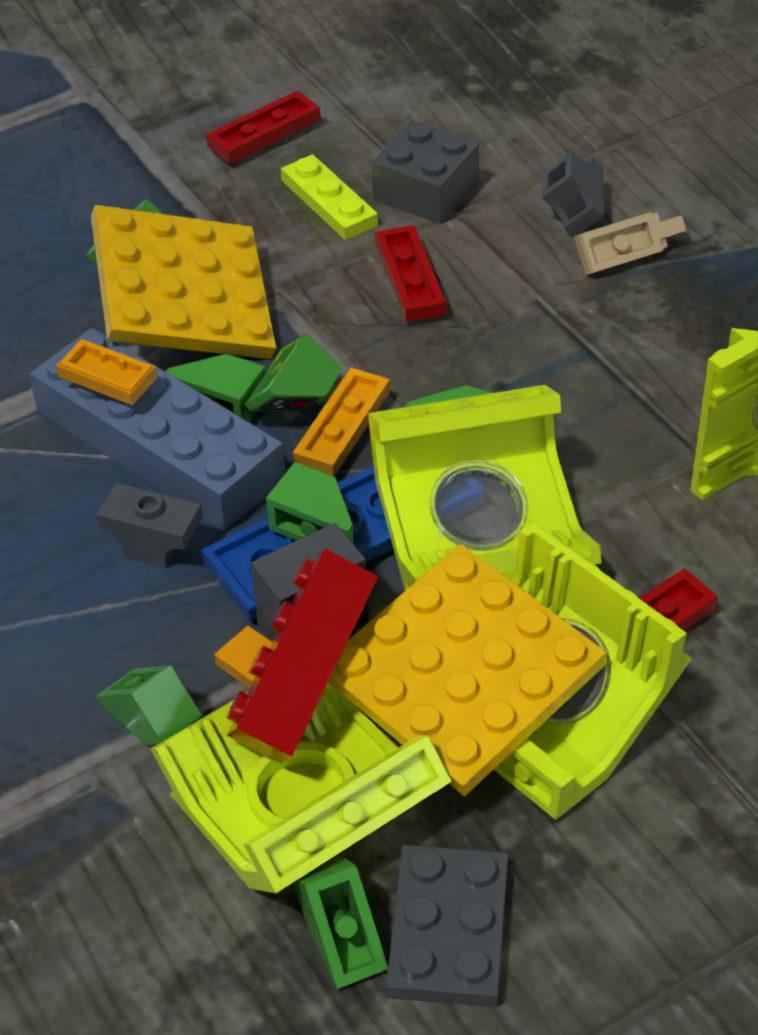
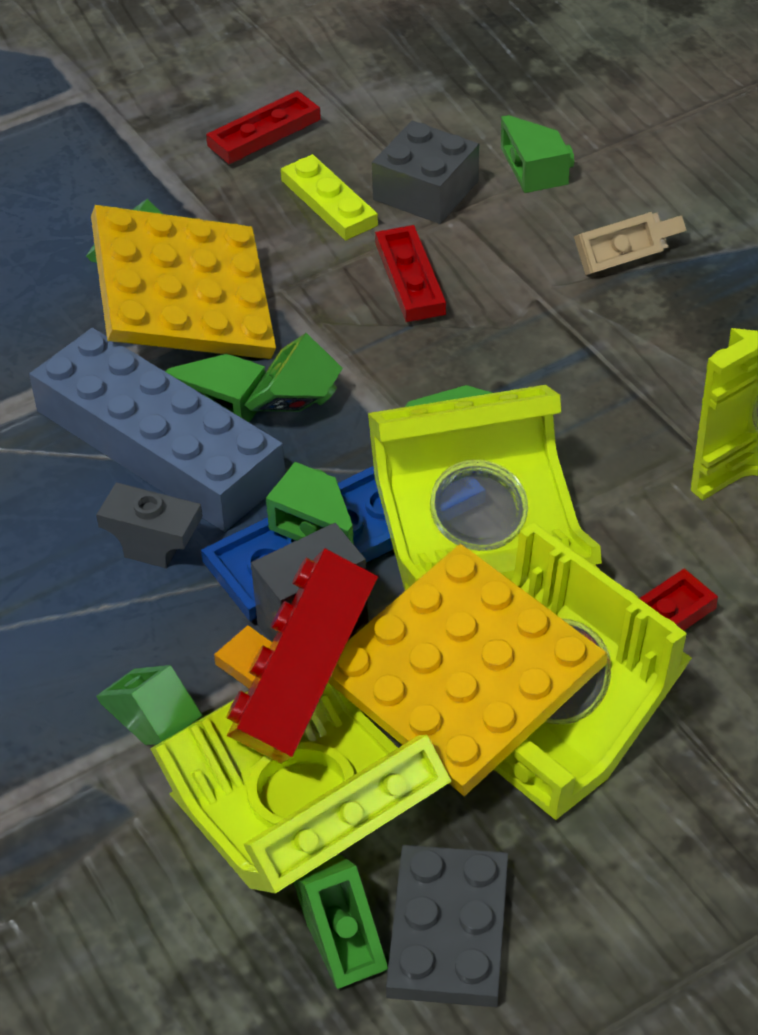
(107, 371): light orange plate -> none
(342, 421): light orange plate -> none
(535, 154): none -> bright green slope
(575, 192): dark grey brick -> none

